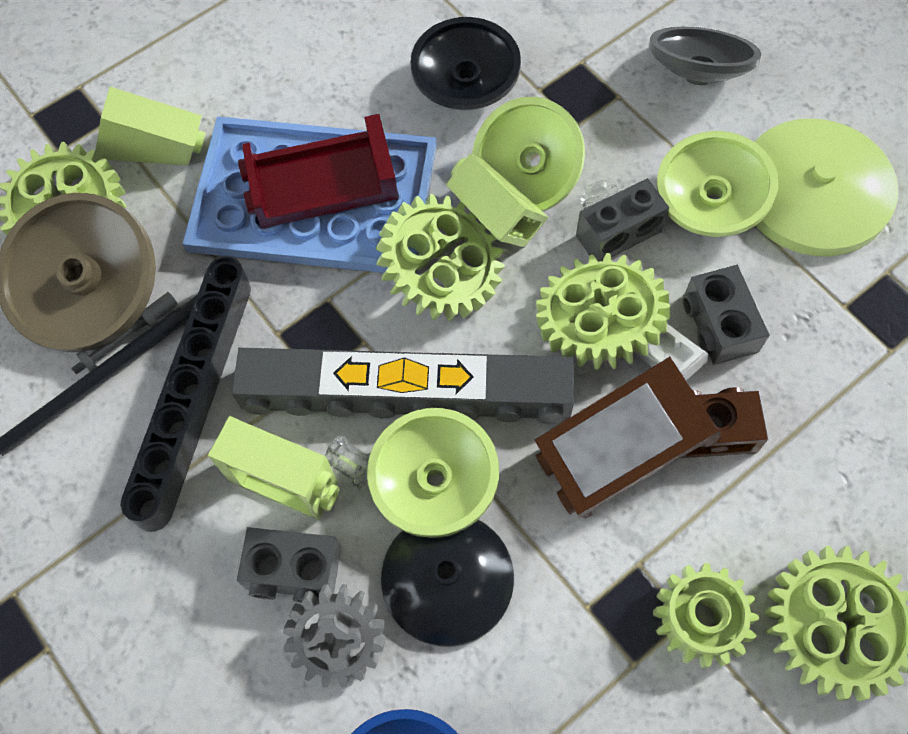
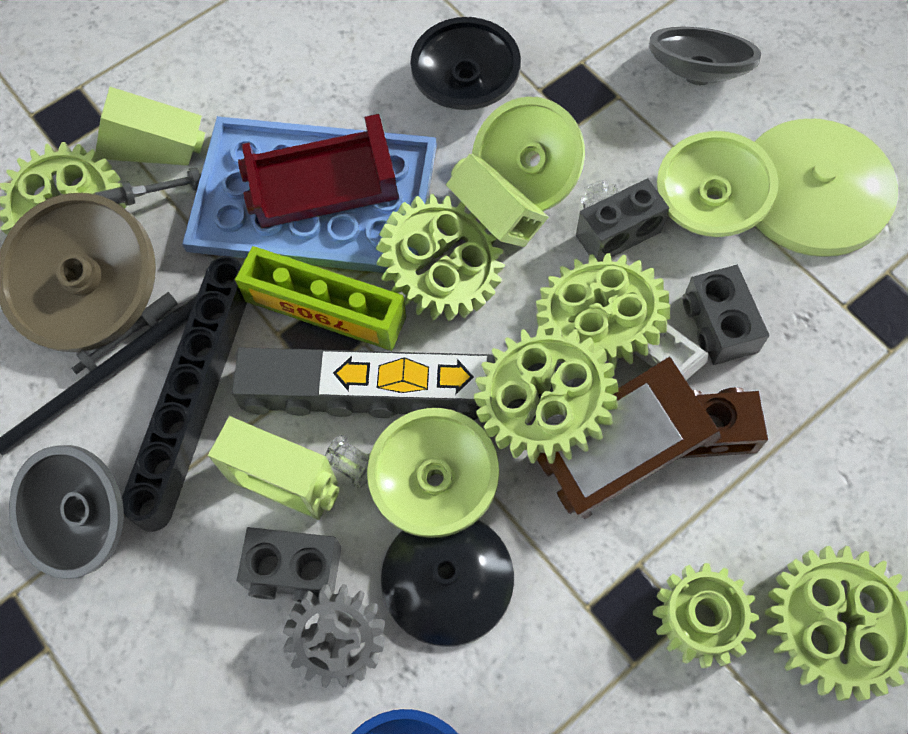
(66, 511): none -> dark grey dish
(127, 194): none -> dark grey piece
(322, 298): none -> lime brick
(581, 405): none -> yellowish green gear

